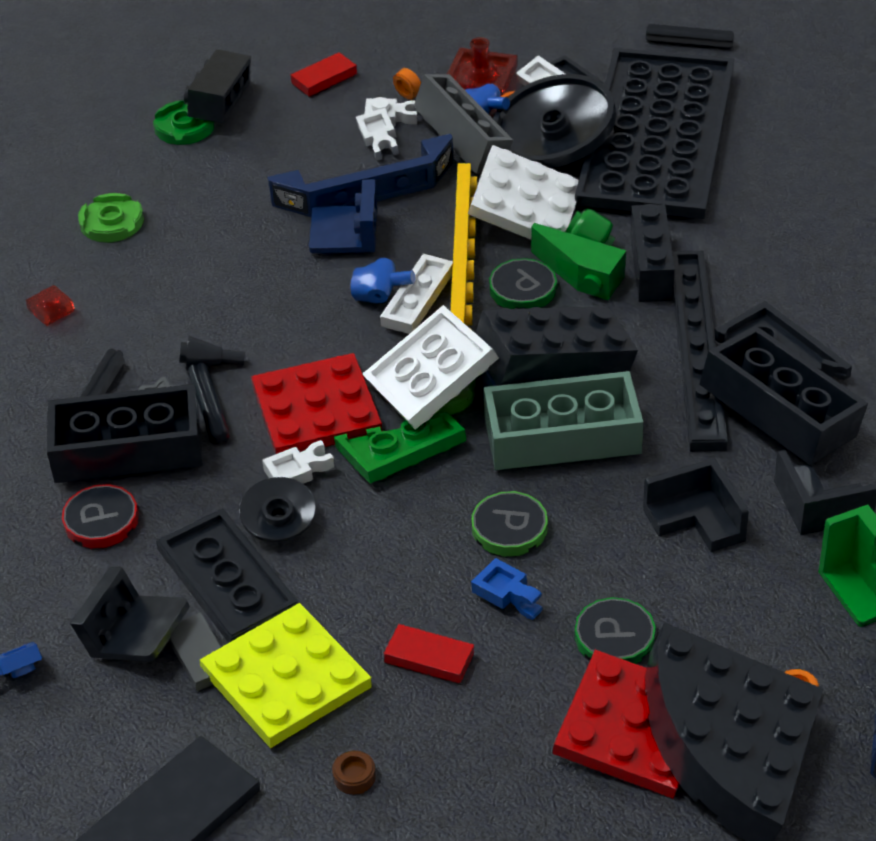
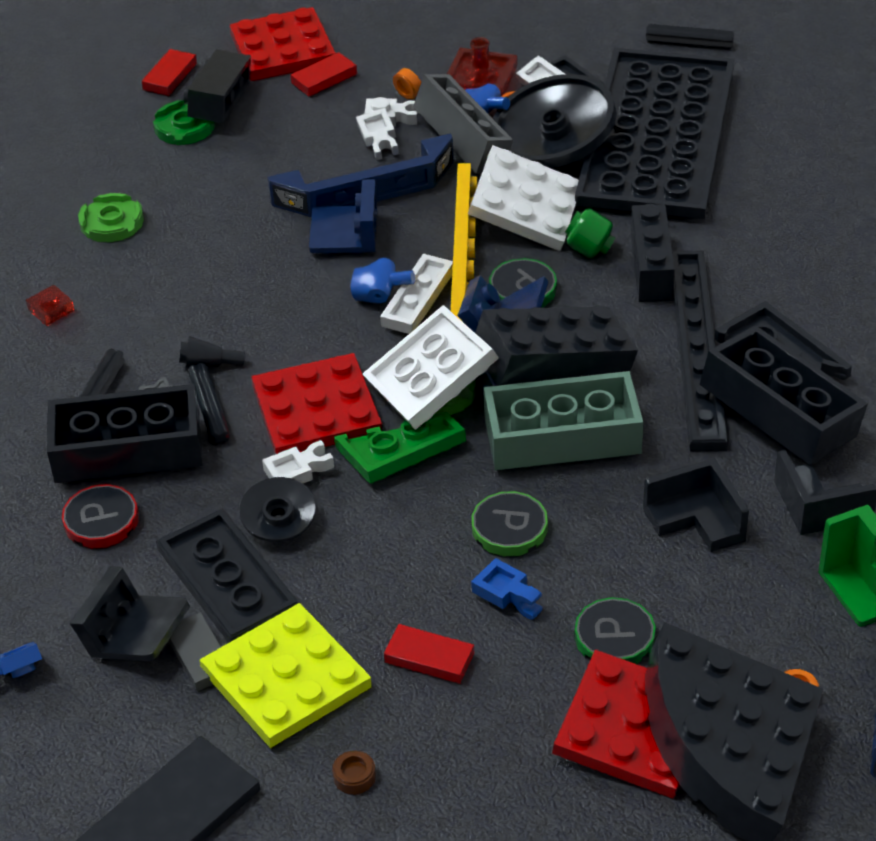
(169, 72): none -> red tile
(282, 42): none -> red plate
(484, 296): none -> dark blue bracket
(580, 261): green slope -> none

